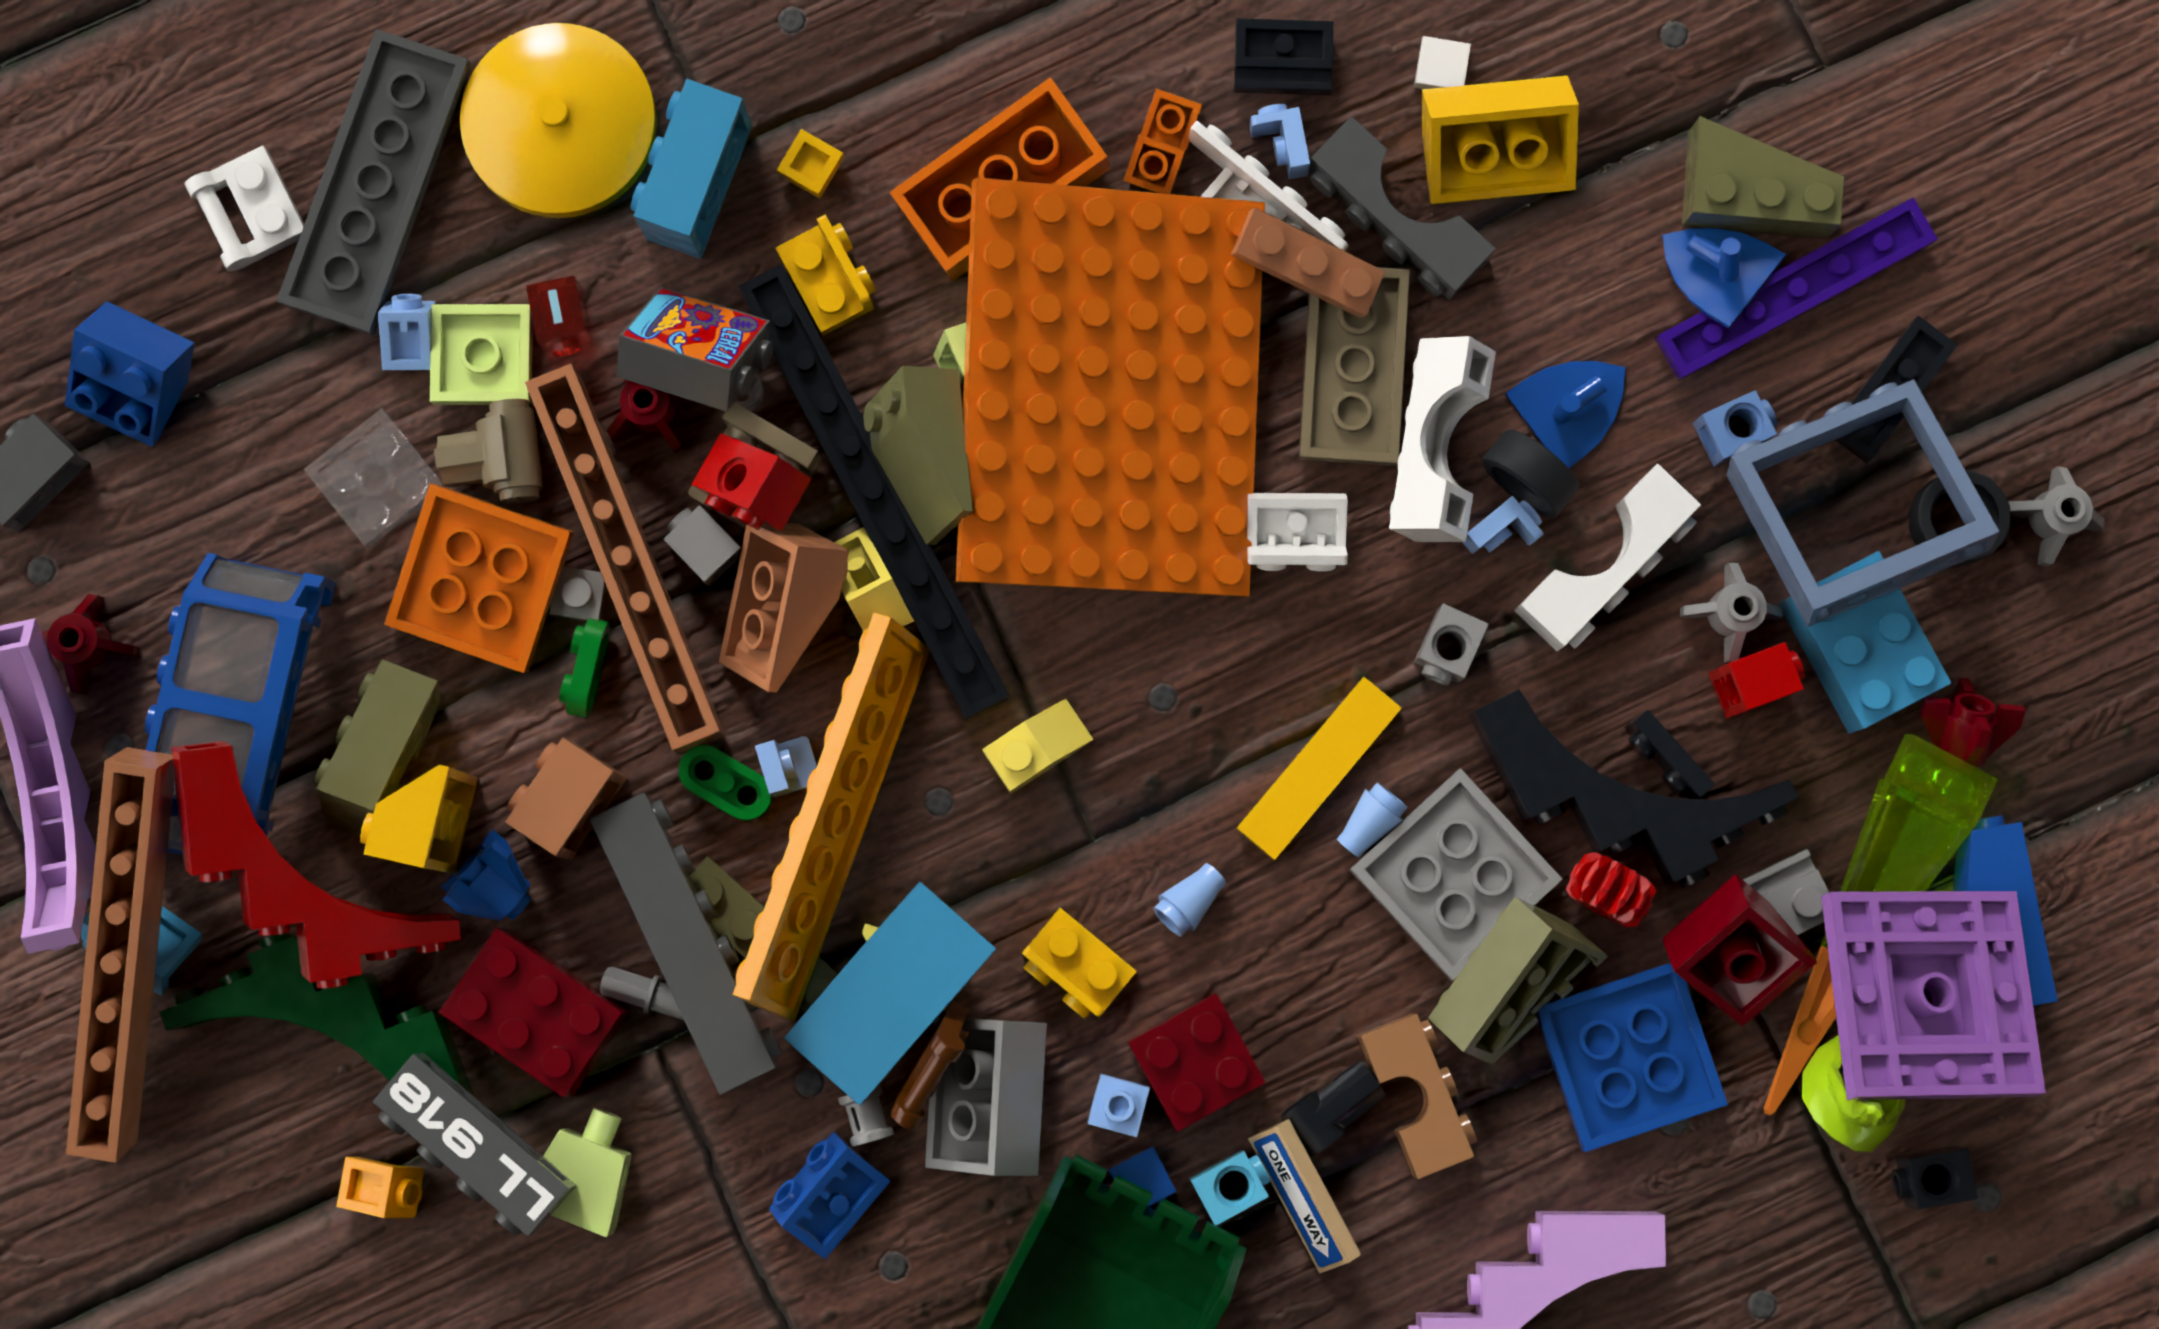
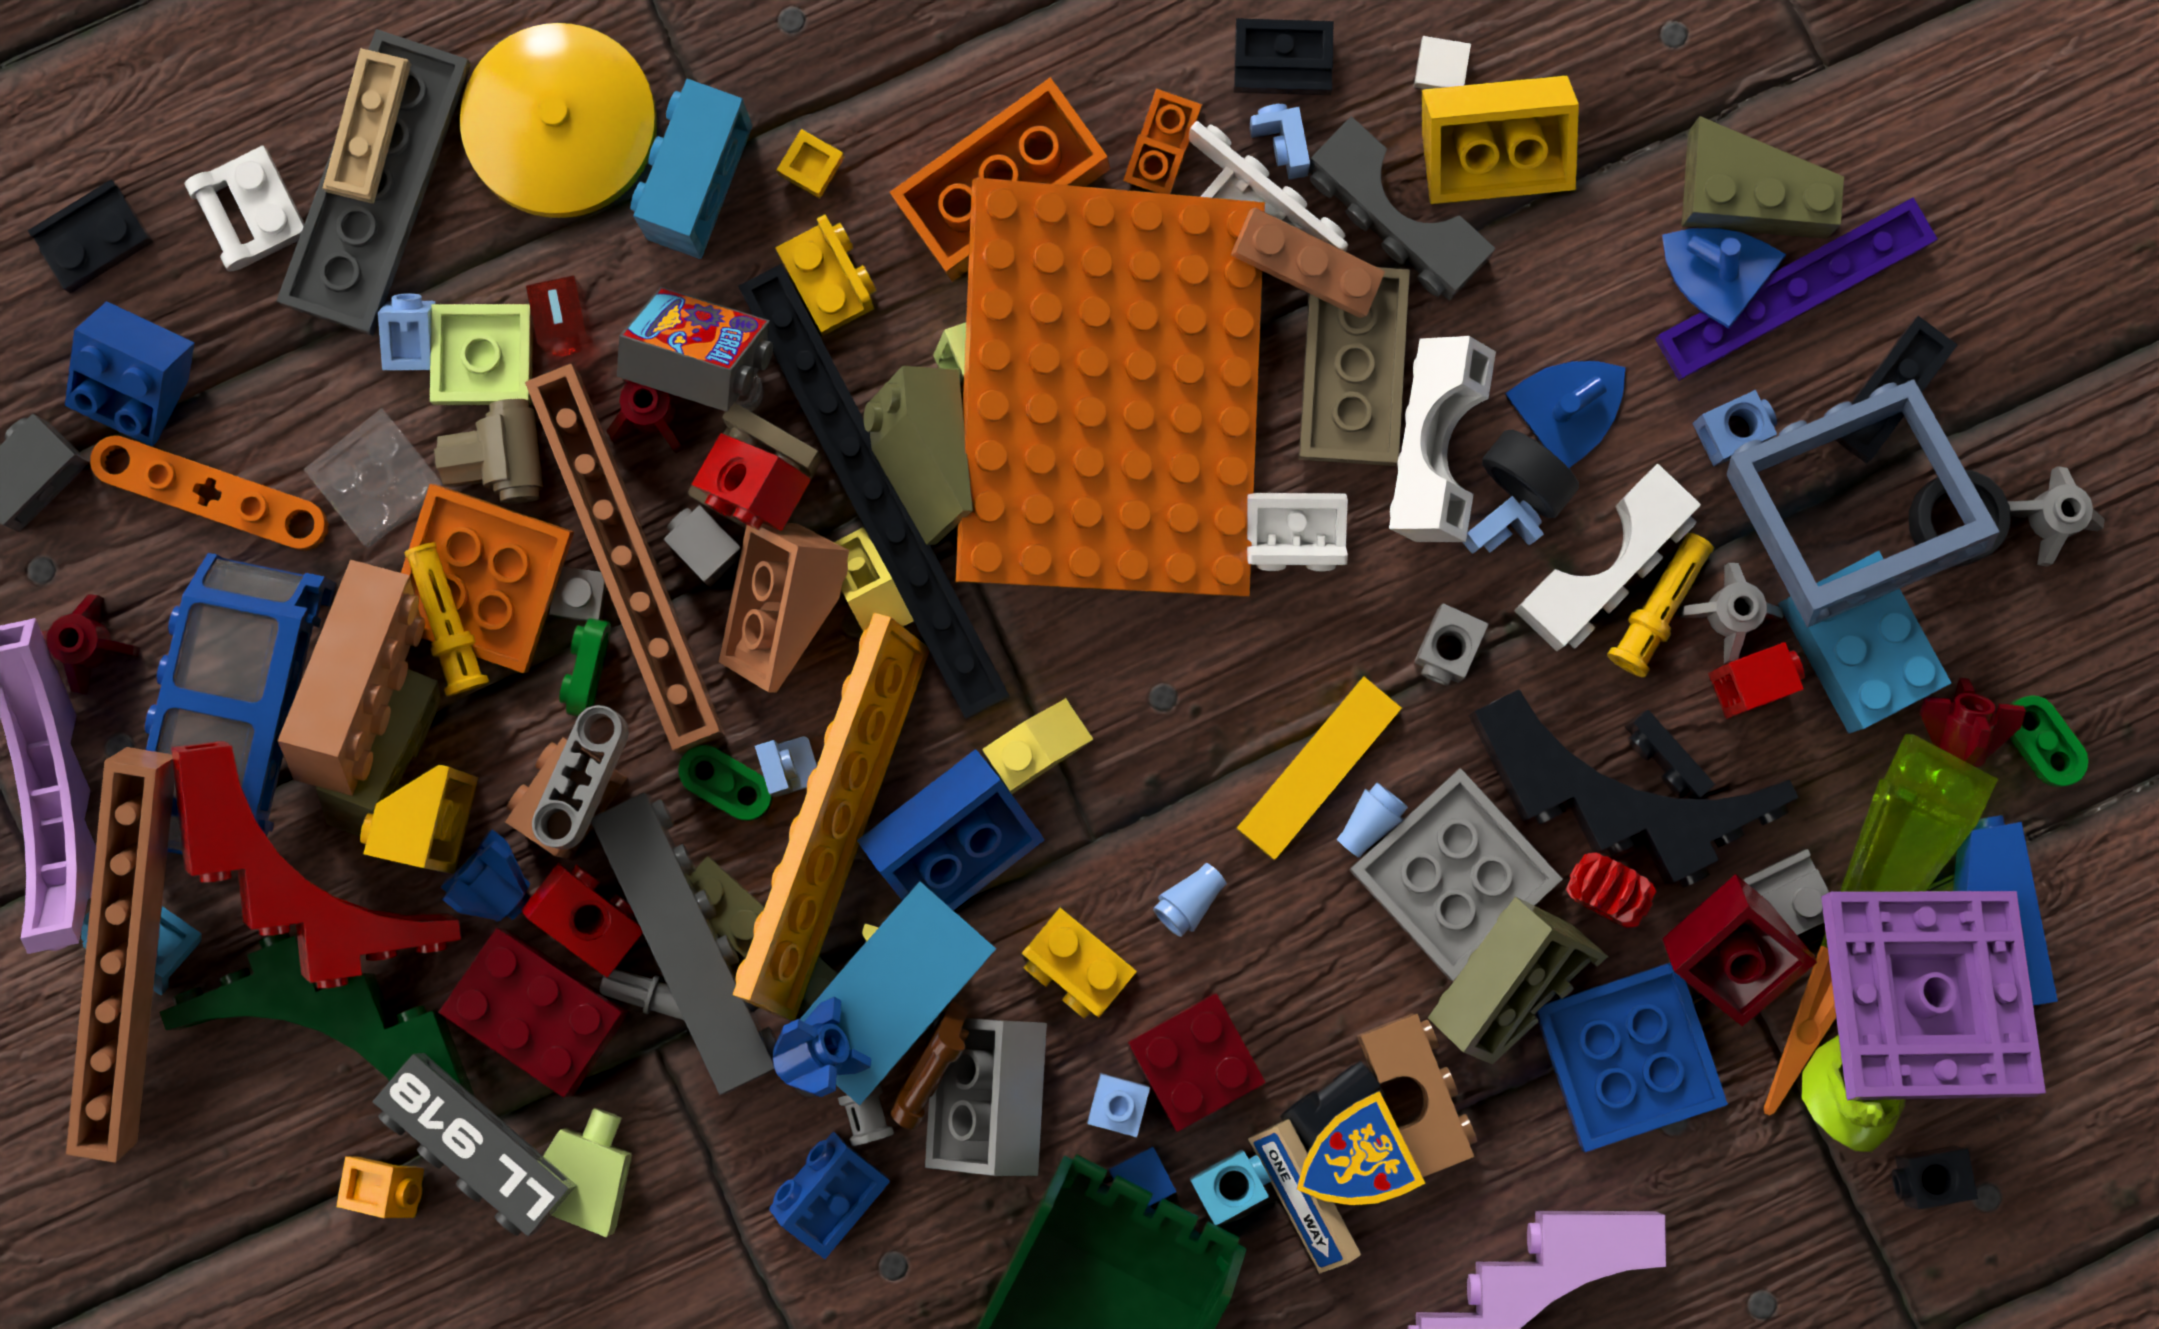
(90, 236): none -> black plate
(177, 483): none -> orange piece
(352, 678): none -> nougat brick
(367, 125): none -> tan tile
(459, 644): none -> yellow pin
(554, 910): none -> red brick
(562, 784): none -> light grey beam
(816, 1051): none -> blue brick
(952, 834): none -> blue slope
(1360, 1158): none -> shield
(1650, 624): none -> yellow pin
(2049, 737): none -> green plate

